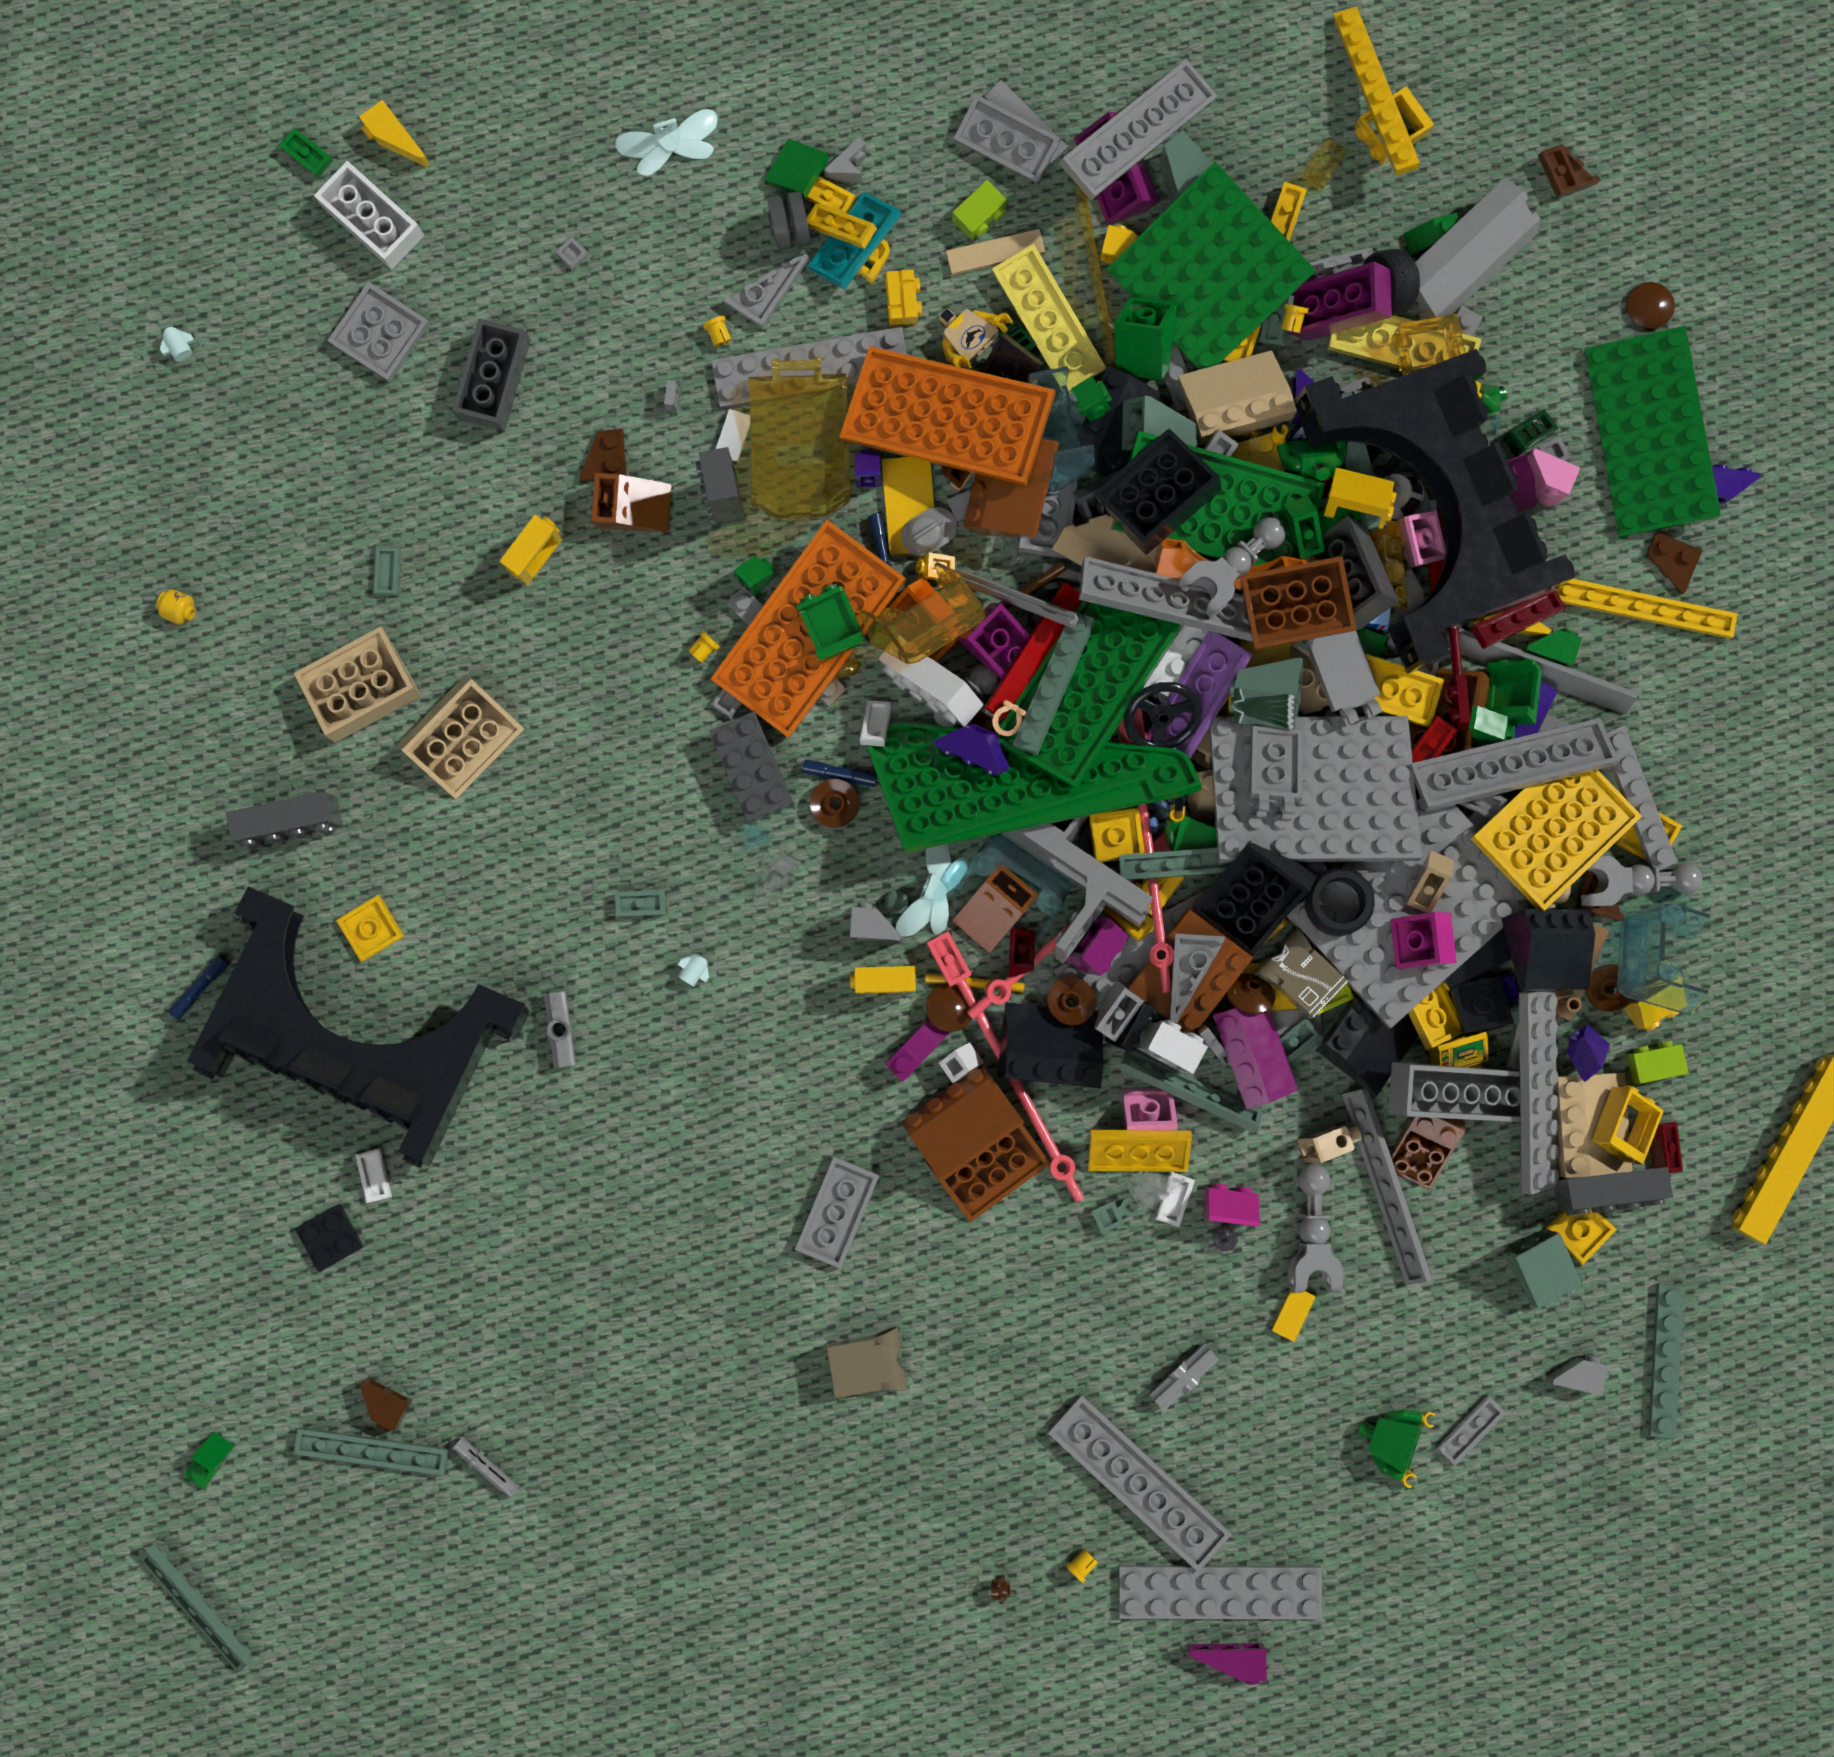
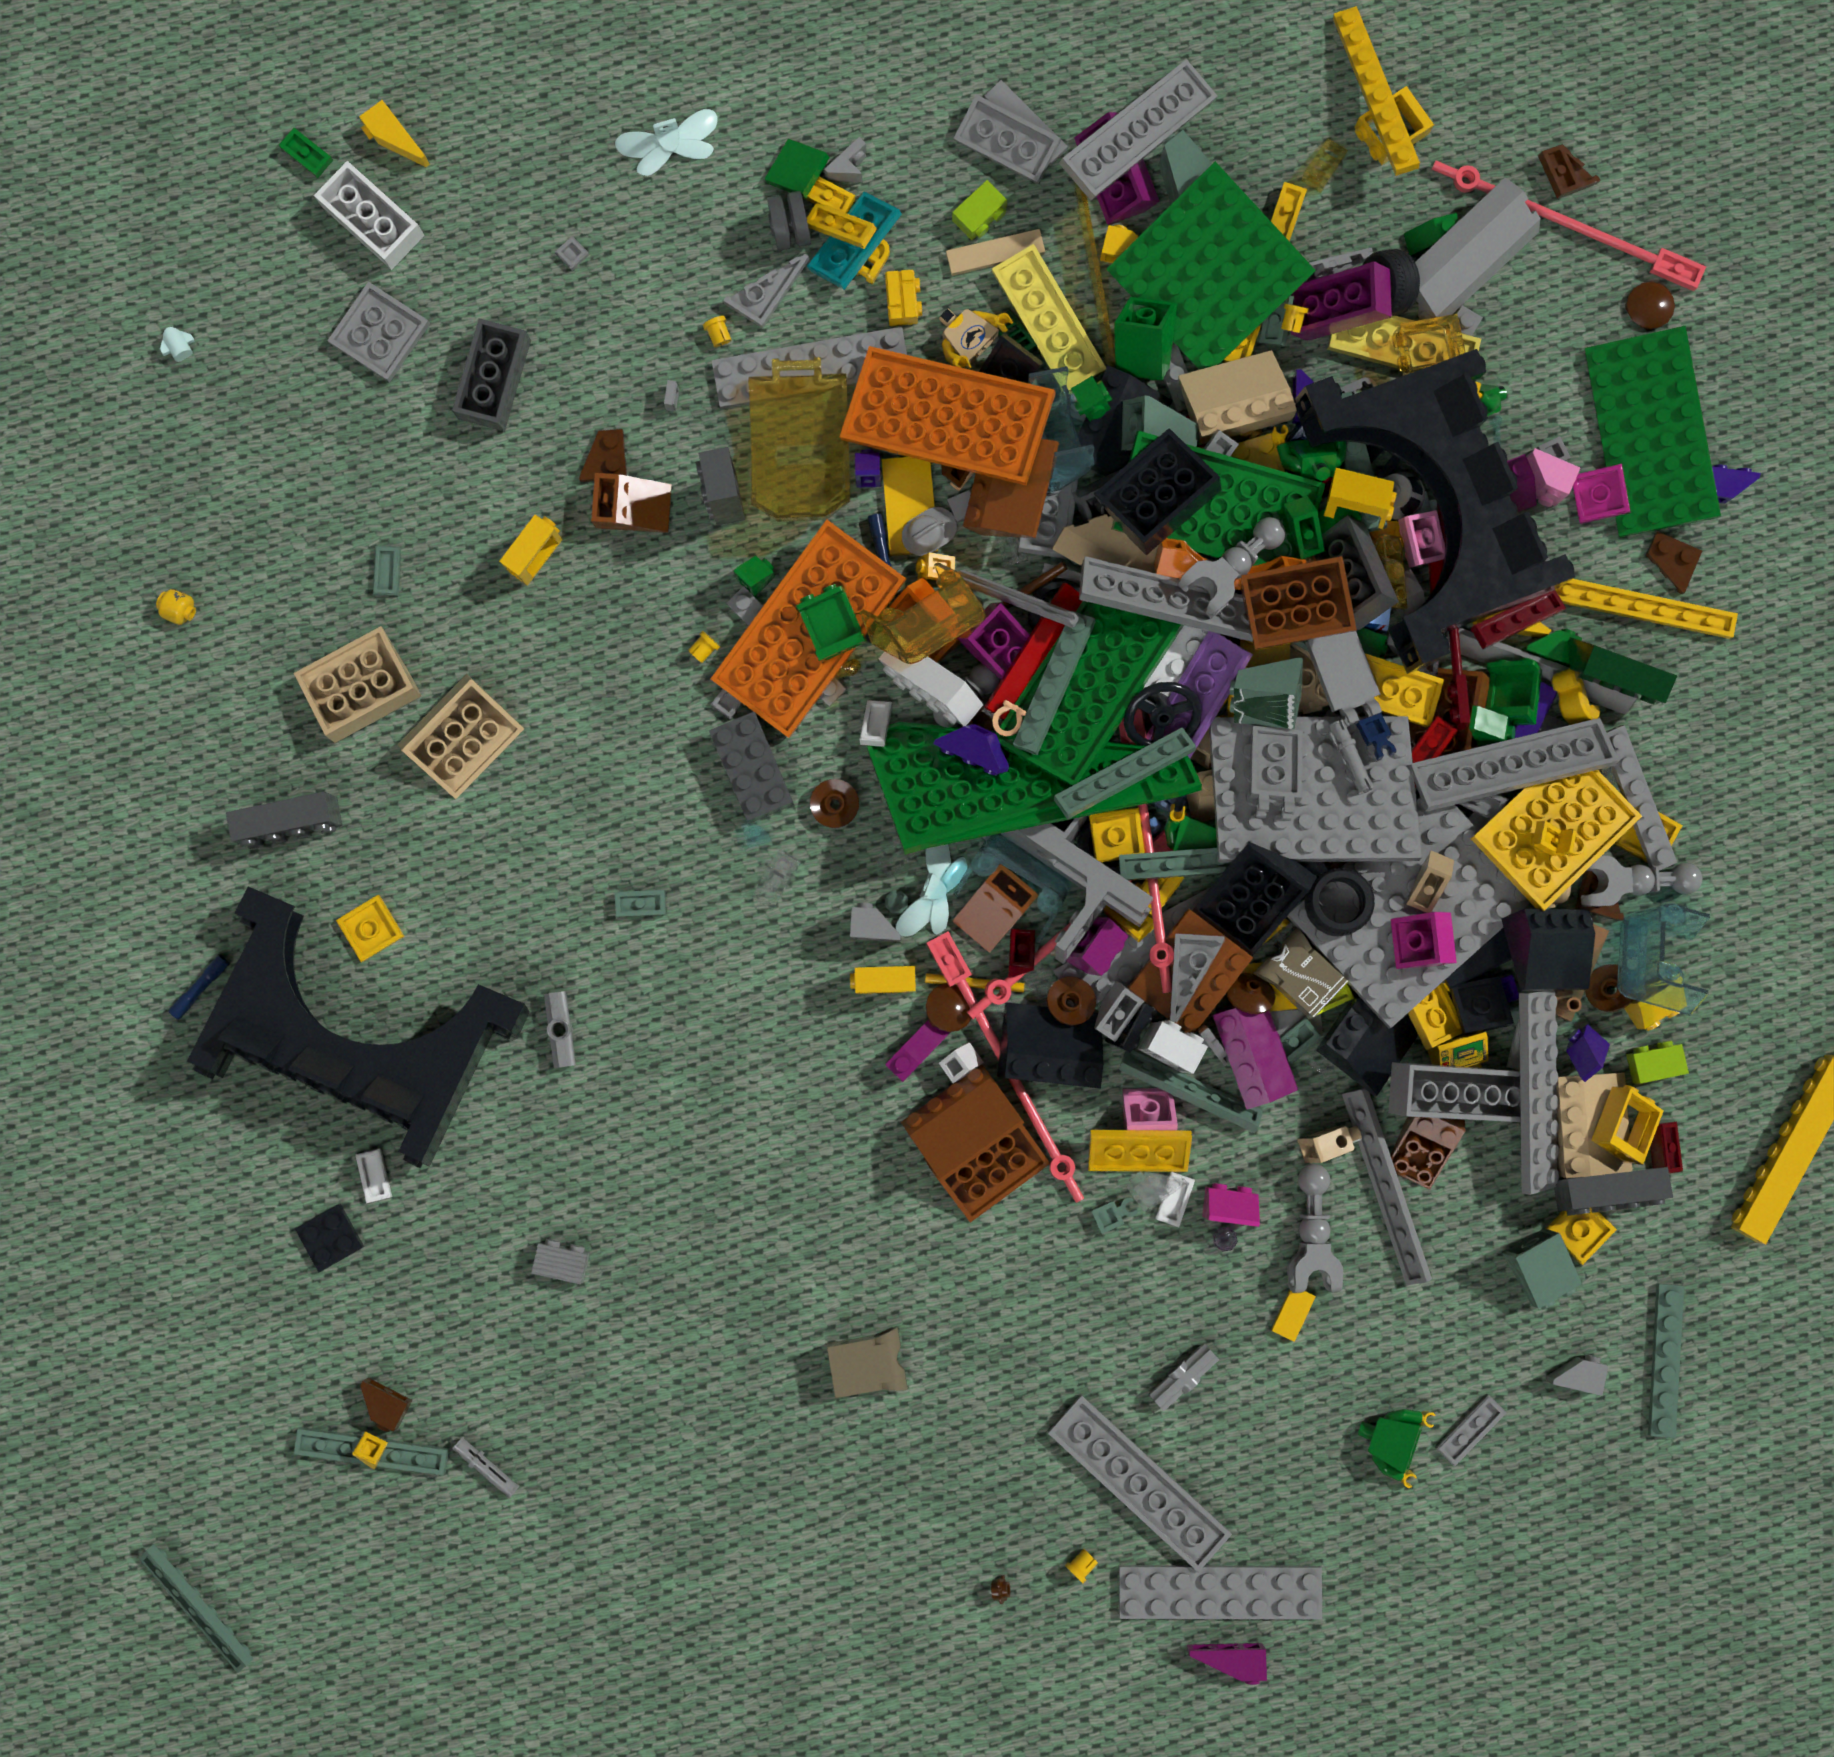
(208, 1460): green slope -> none
(370, 1450): none -> yellow slope
(561, 1262): none -> light grey brick
(693, 968): light aqua piece -> none
(734, 433): white tile -> none
(824, 770): dark blue piece -> none
(837, 1212): light grey plate -> none
(1124, 773): none -> sand green plate
(1347, 747): none -> light grey pin
(1376, 732): none -> dark blue plate
(1518, 442): dark green slope -> none
(1554, 840): none -> yellow bracket
(1573, 697): none -> yellow animal
(1601, 494): none -> dark pink tile
(1620, 671): none -> dark green slope
(1665, 264): none -> coral bar

